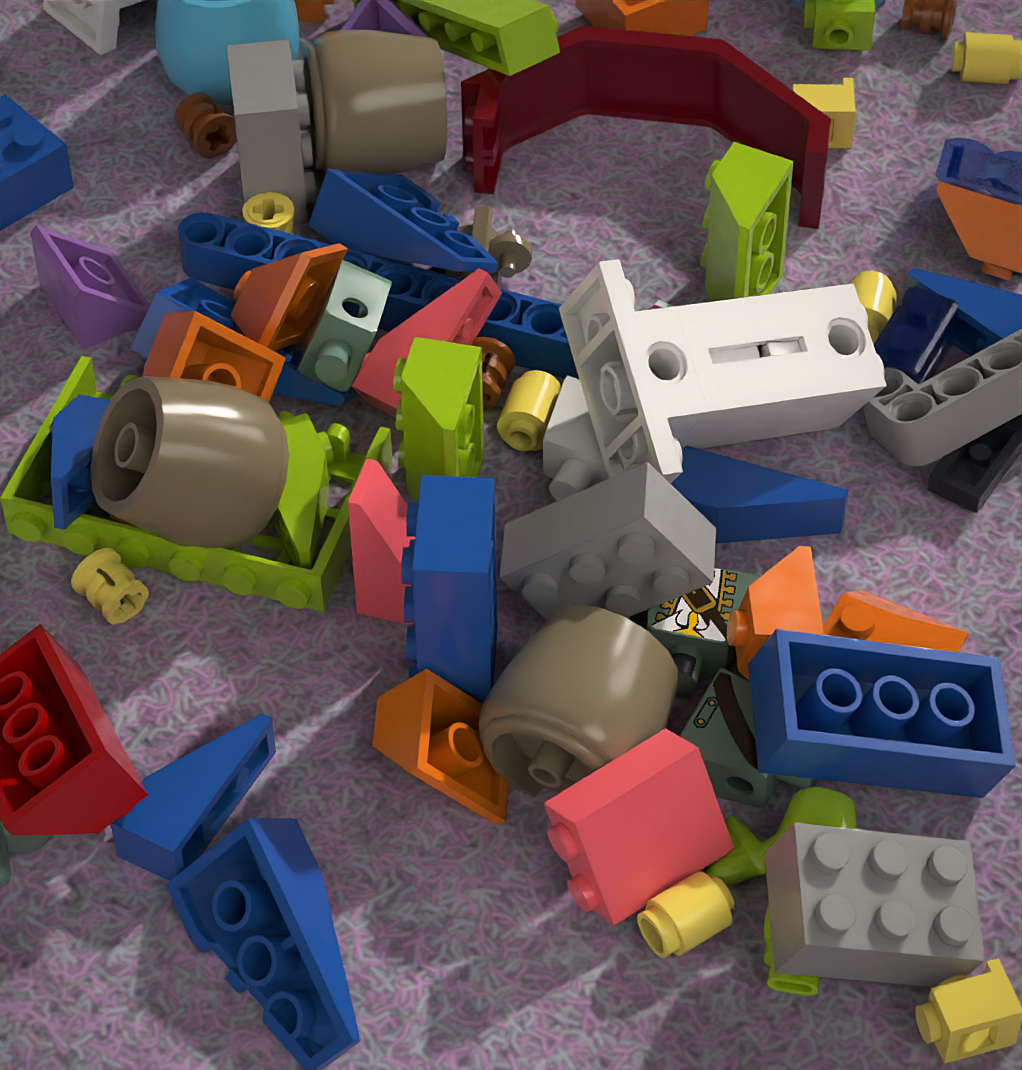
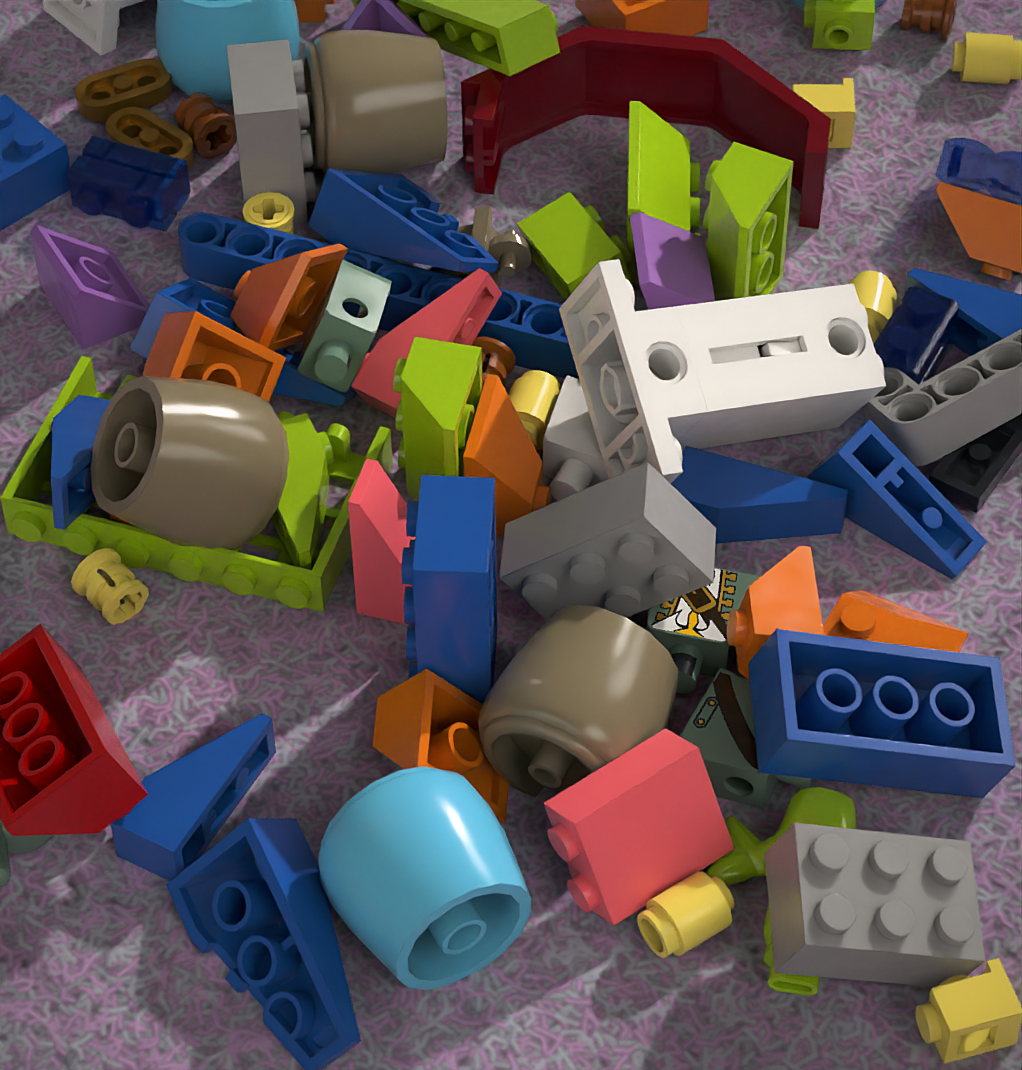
(128, 85): none -> pearl gold plate
(129, 183): none -> clear blue brick
(148, 131): none -> pearl gold plate
(424, 876): none -> medium azure piece
(503, 451): none -> orange slope
(570, 242): none -> lime brick
(659, 176): none -> lime slope
(670, 263): none -> medium lavender slope
(898, 501): none -> blue slope

